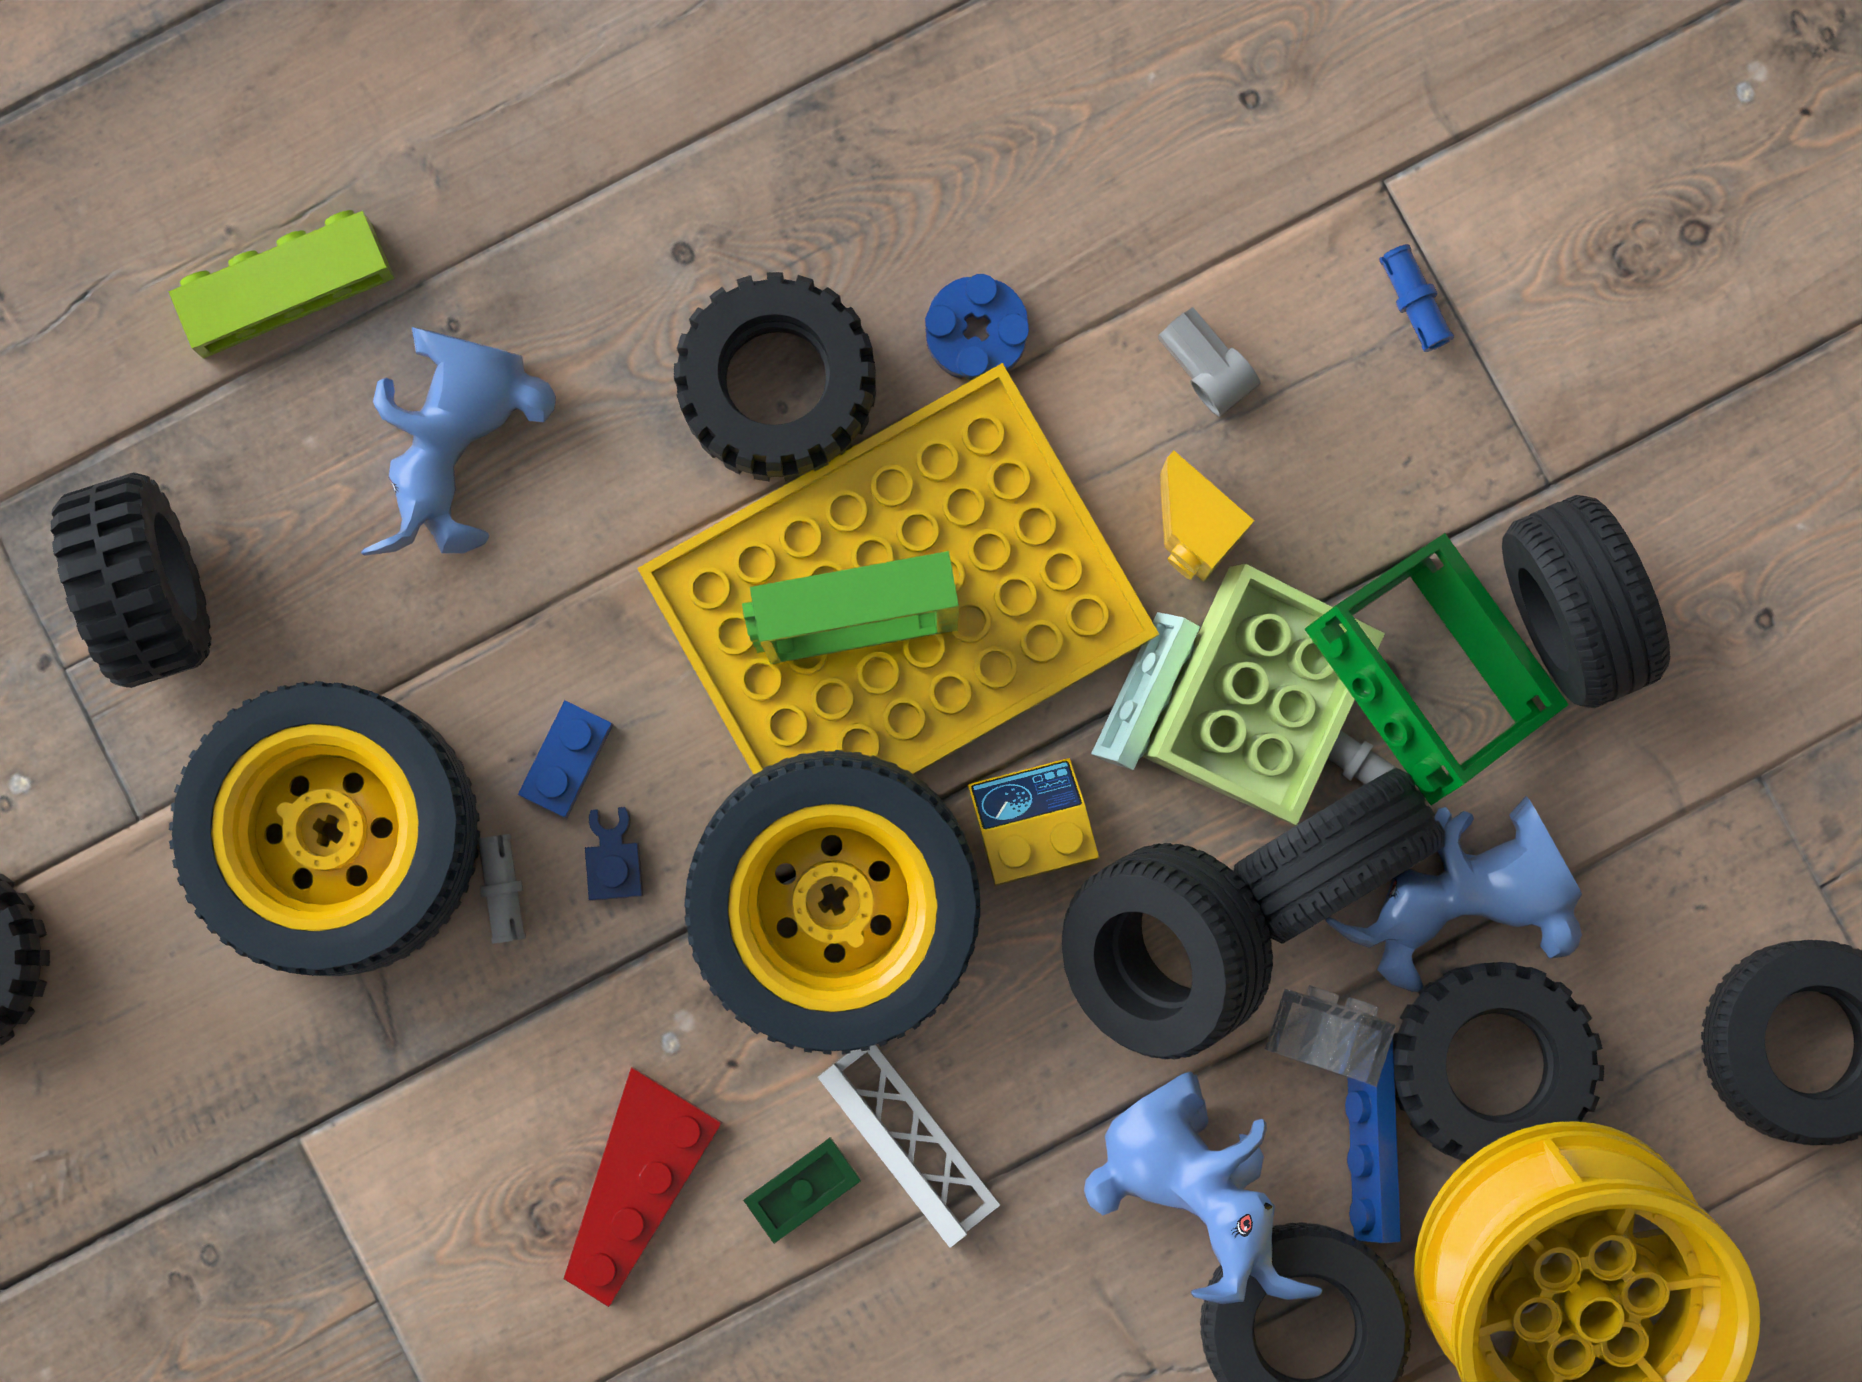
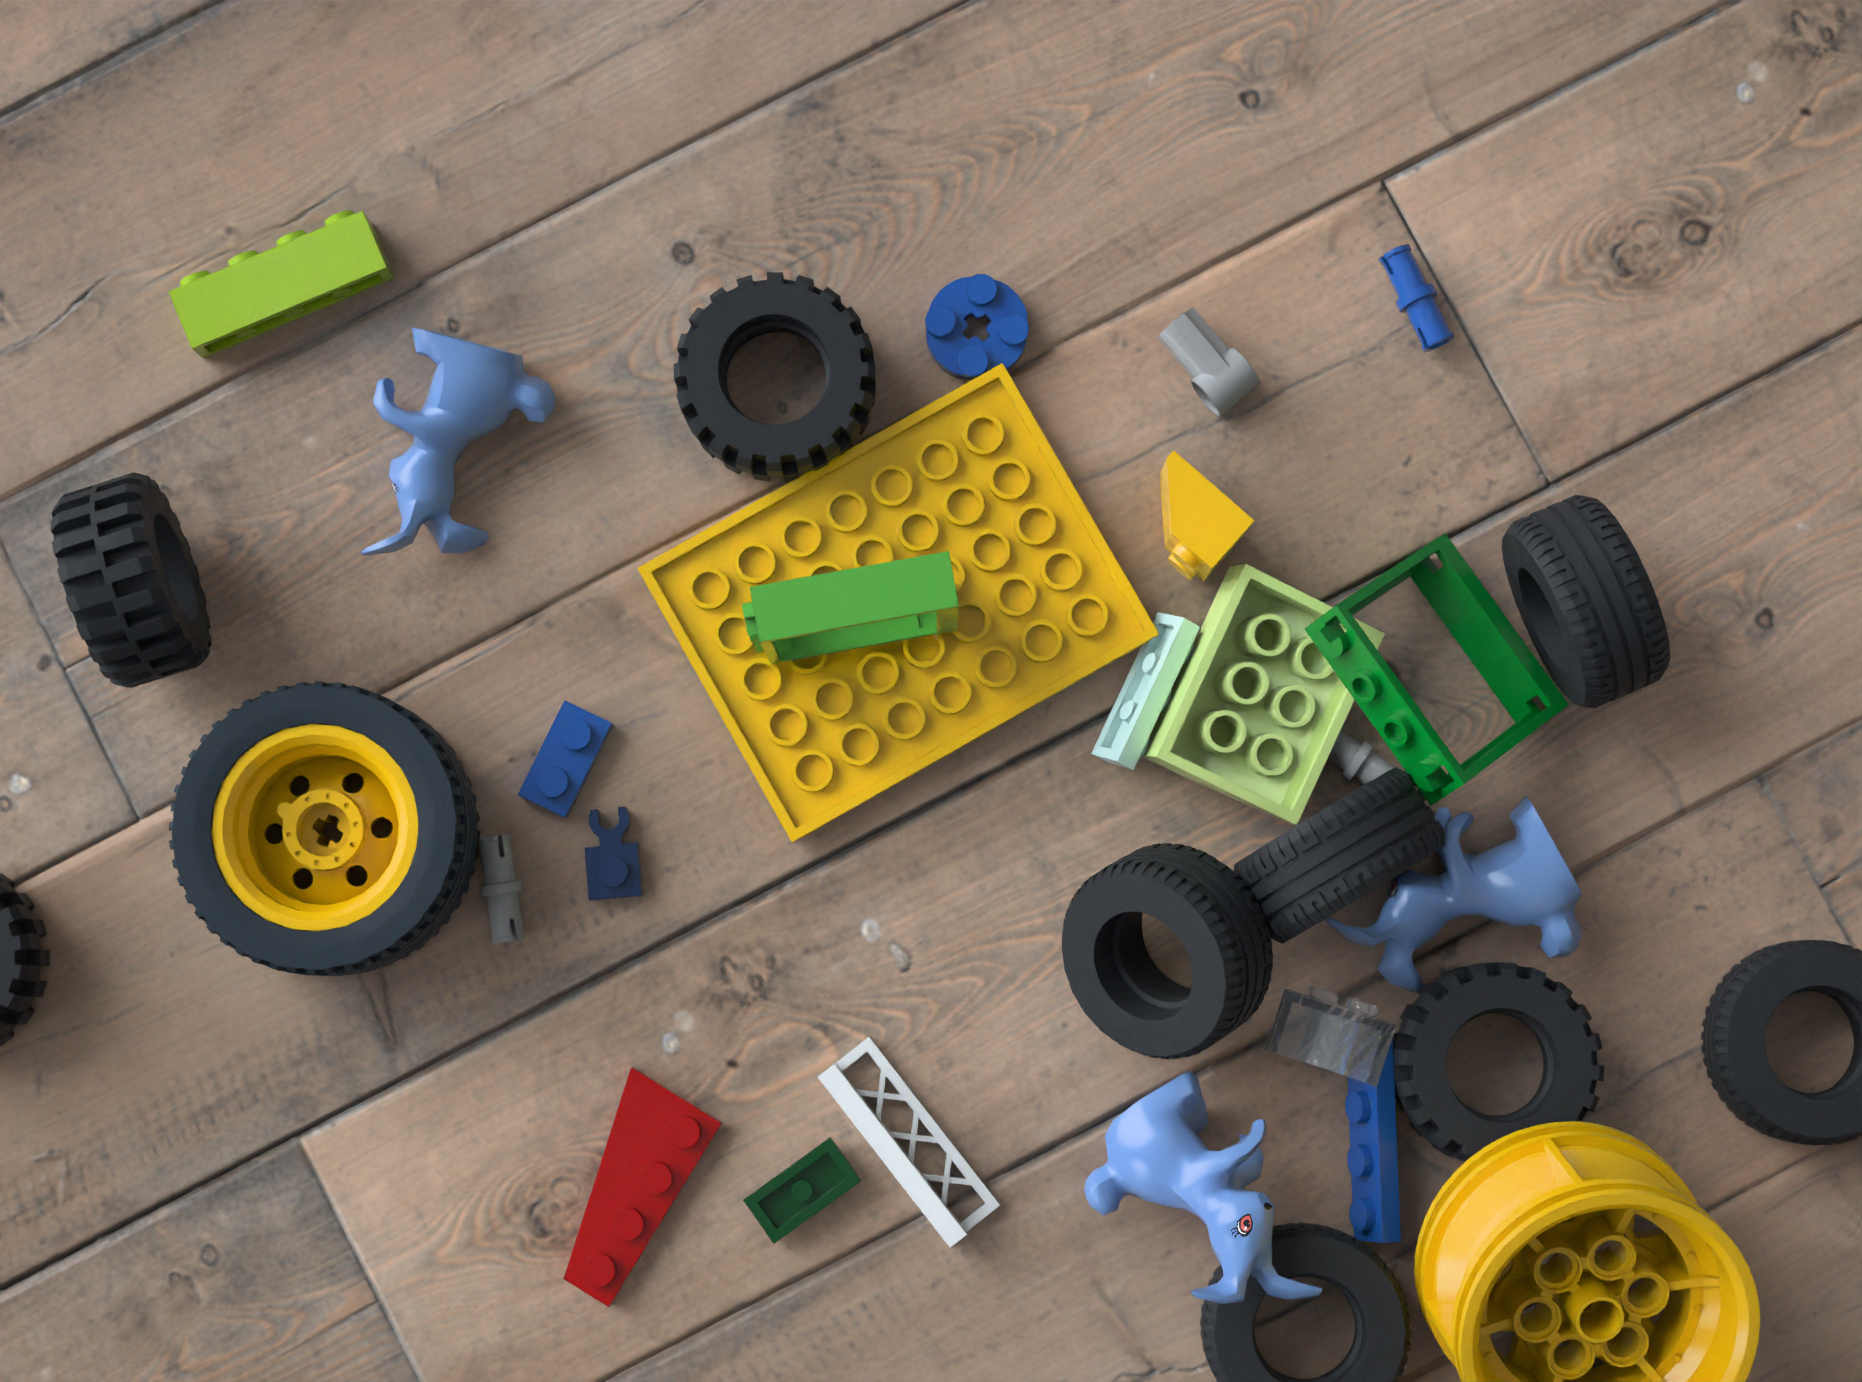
(787, 982): wheel -> none
(1033, 822): slope -> none

